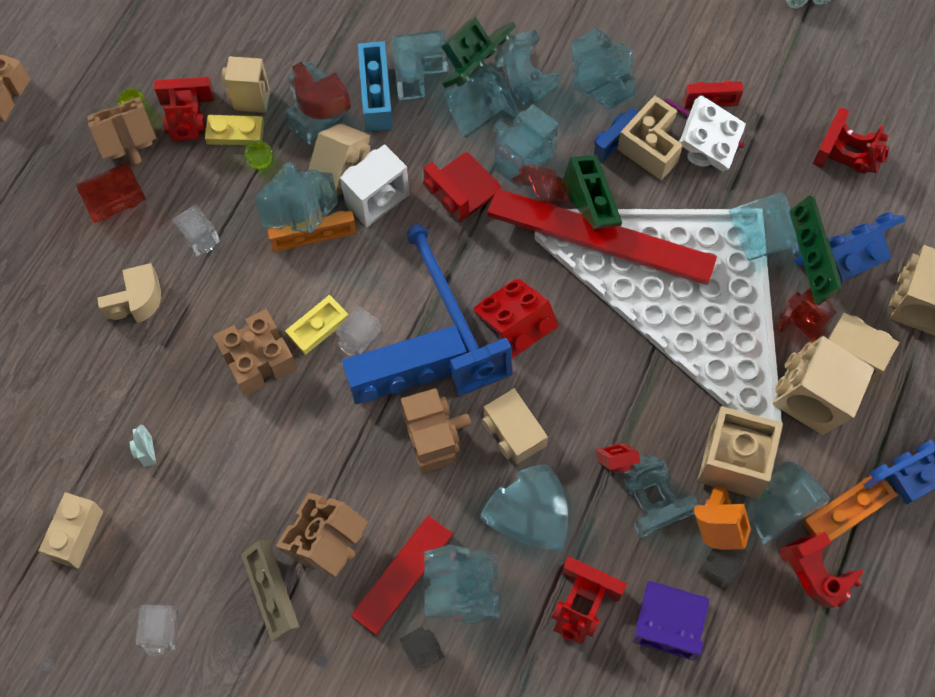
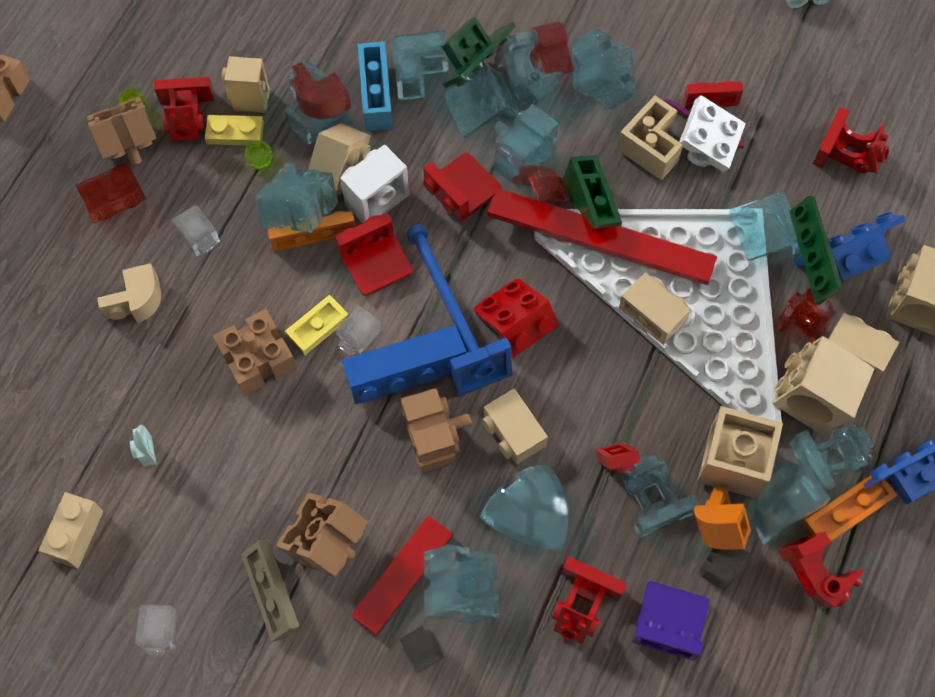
(373, 254): none -> red bracket
(553, 48): none -> clear red brick
(608, 141): blue plate -> none
(654, 308): none -> tan brick
(852, 444): none -> clear light blue tile

